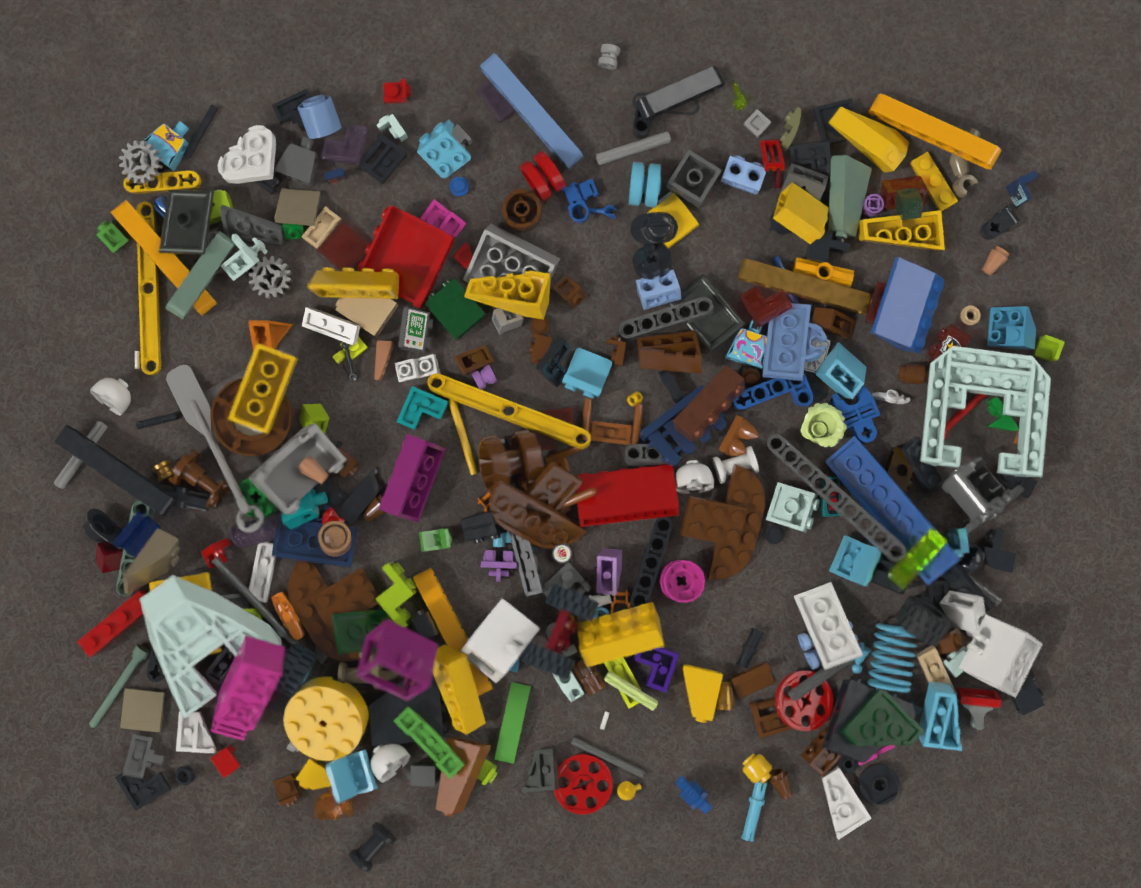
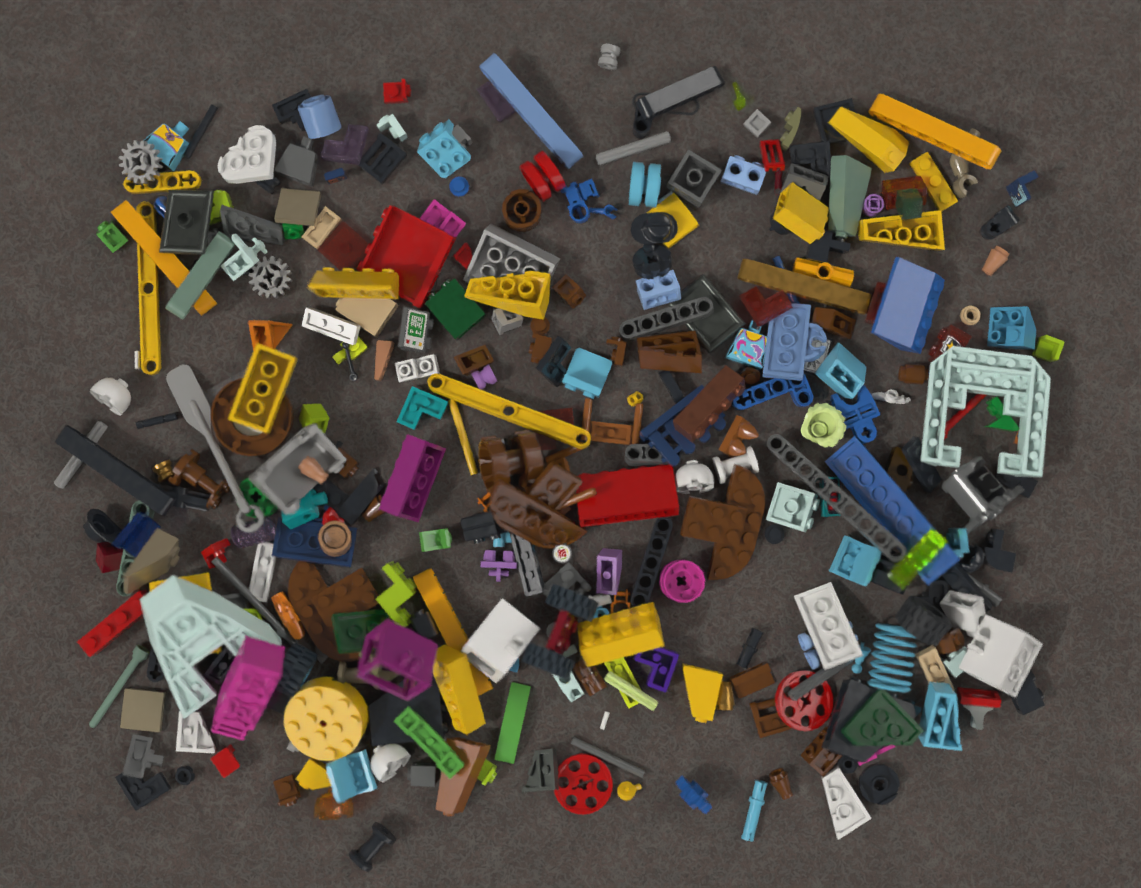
(757, 768): yellow head -> none

